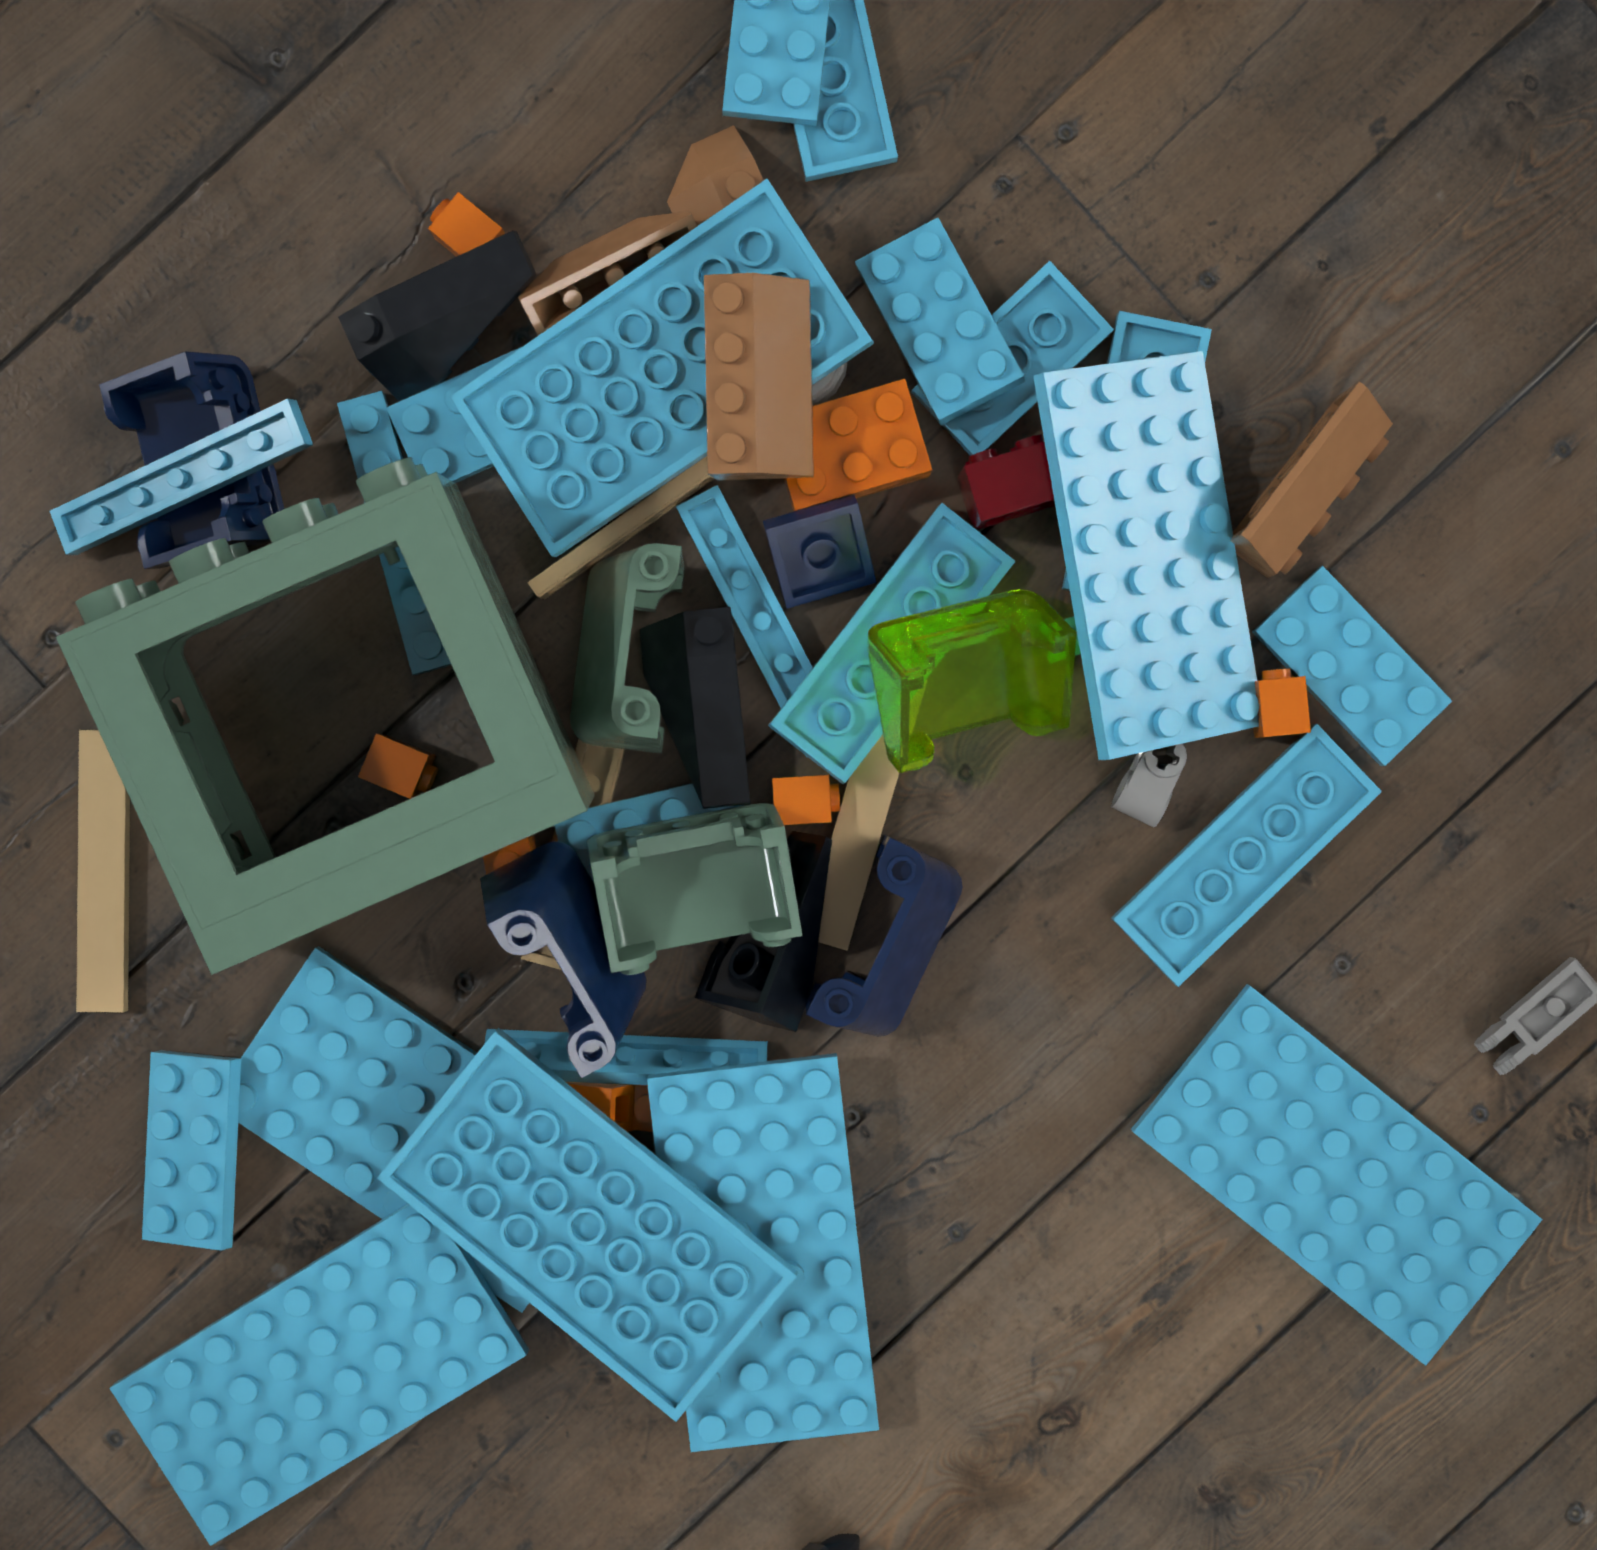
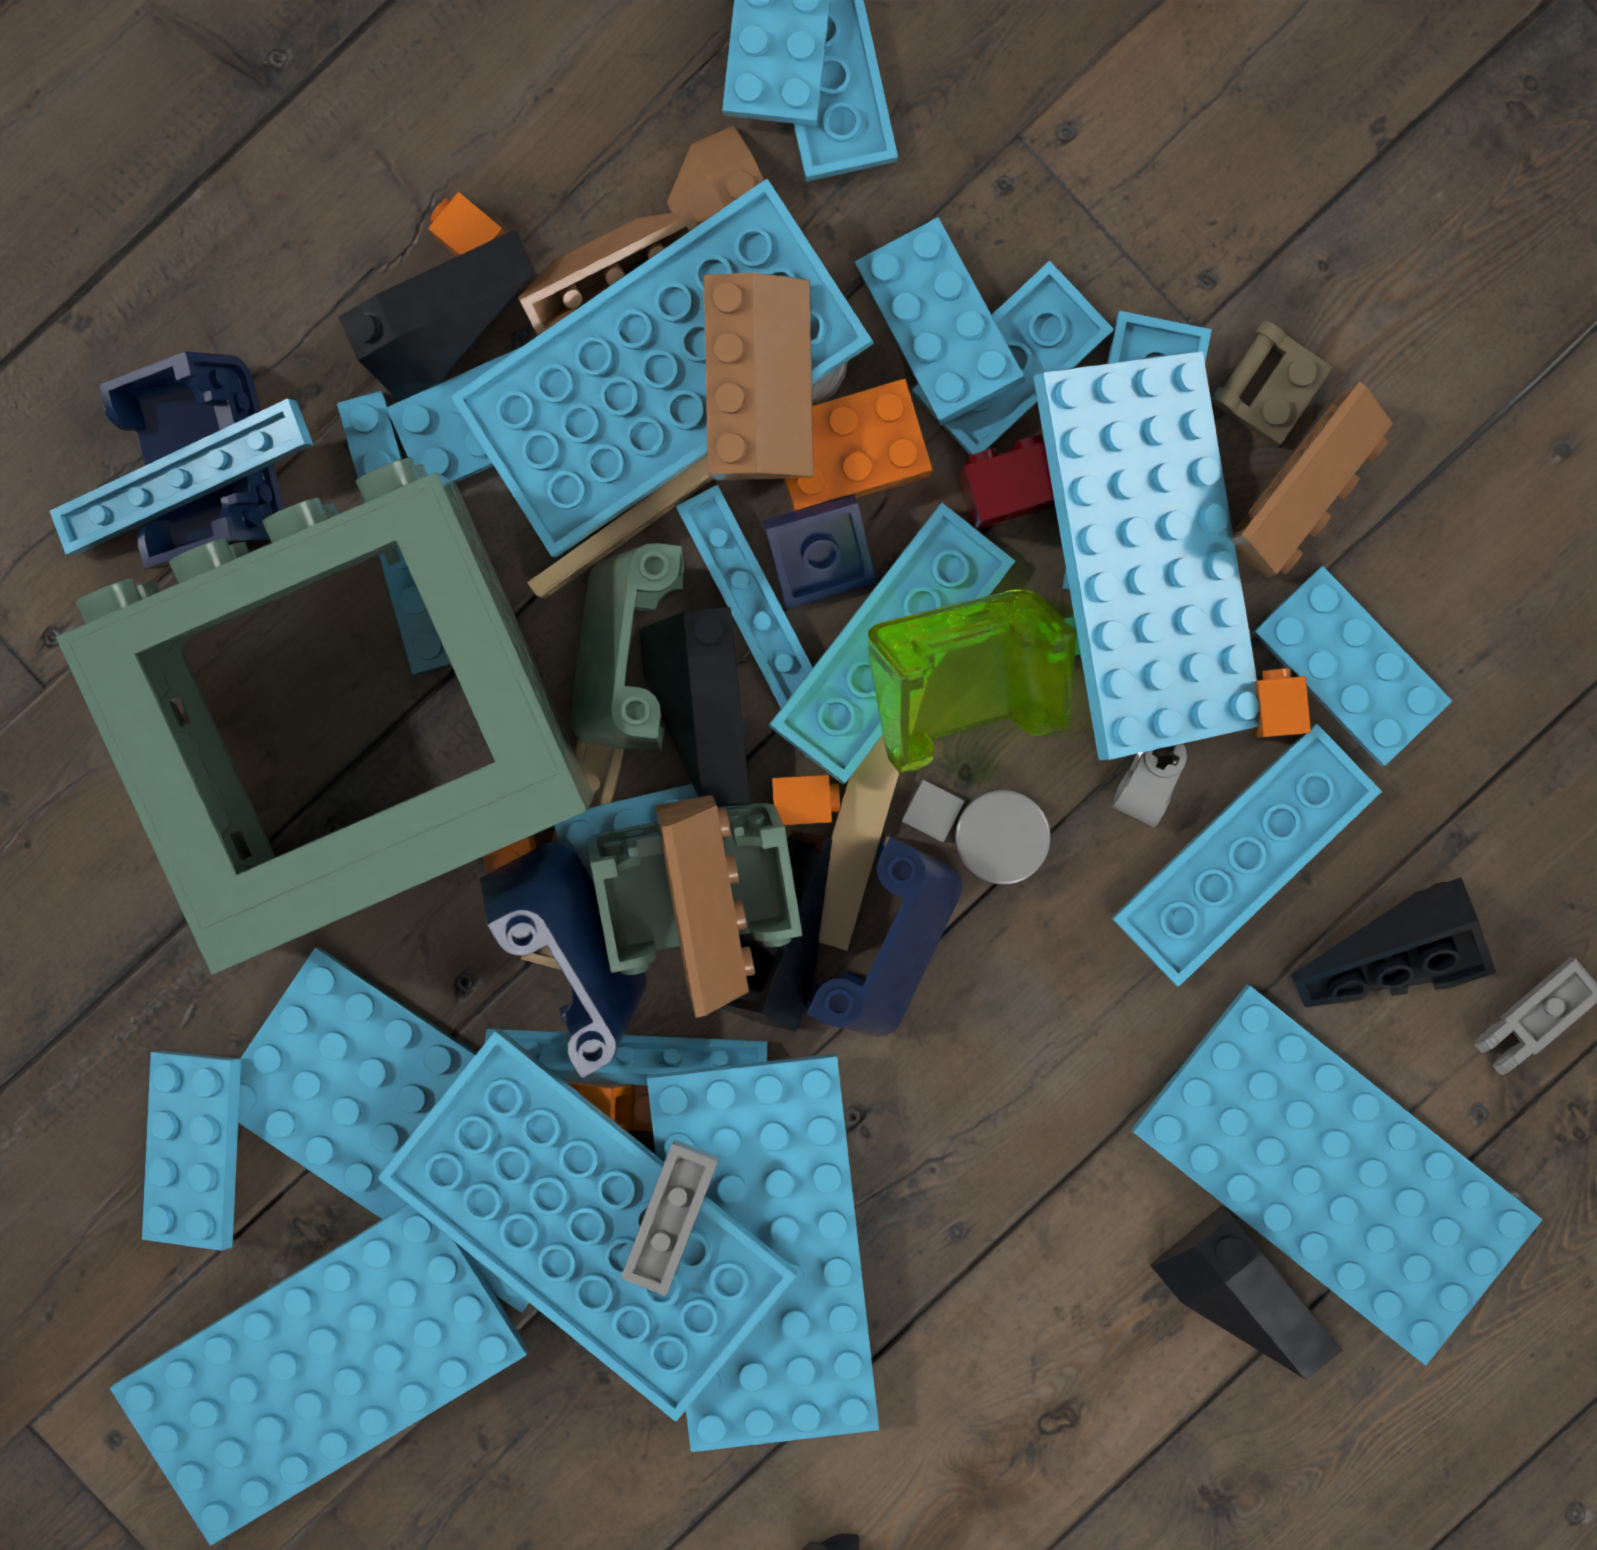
(102, 880): tan tile -> none
(398, 766): orange brick -> none
(670, 1217): none -> light grey plate
(704, 903): none -> medium nougat slope
(932, 810): none -> light grey tile
(1002, 837): none -> light grey tile
(1237, 1288): none -> black wedge
(1283, 393): none -> dark tan plate
(1416, 942): none -> black wedge

